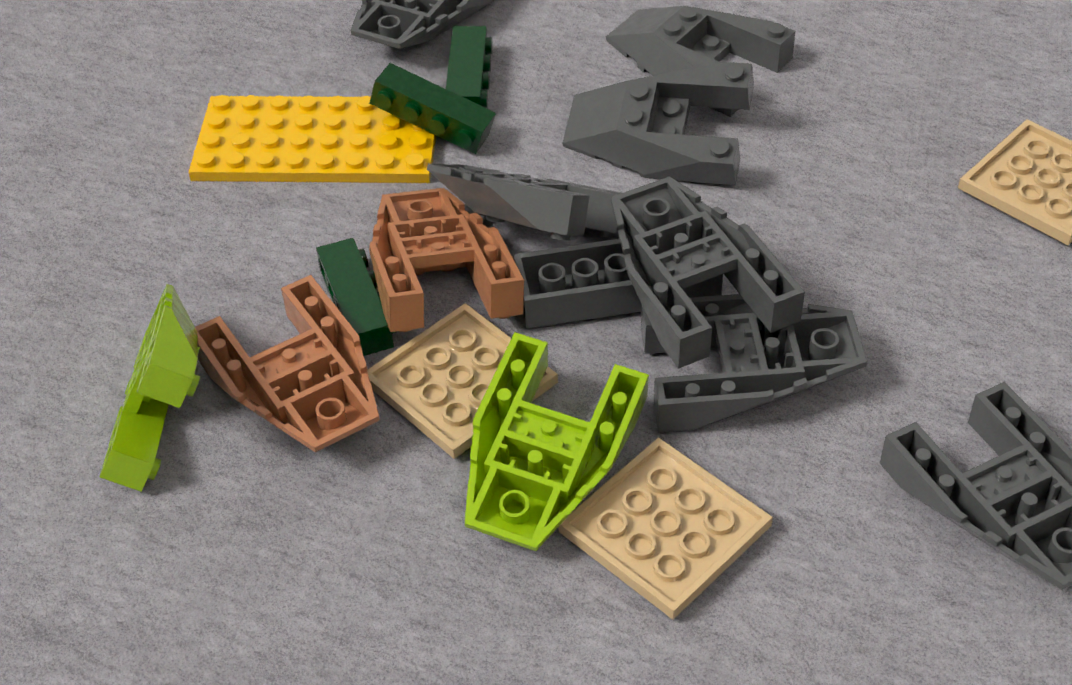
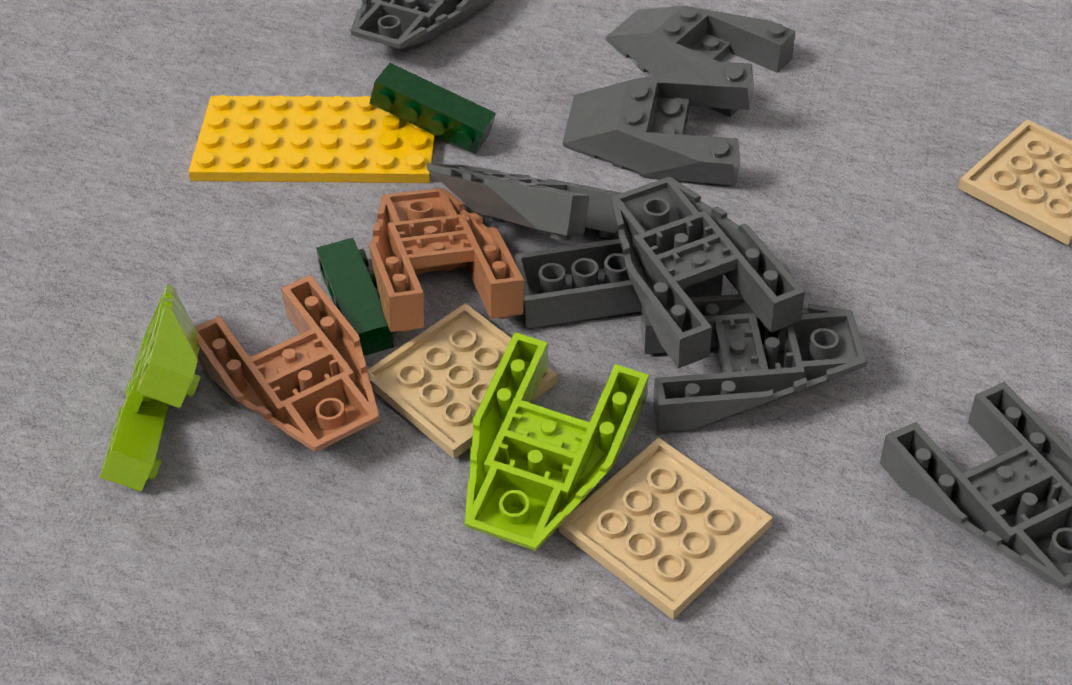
(470, 63): dark green brick -> none

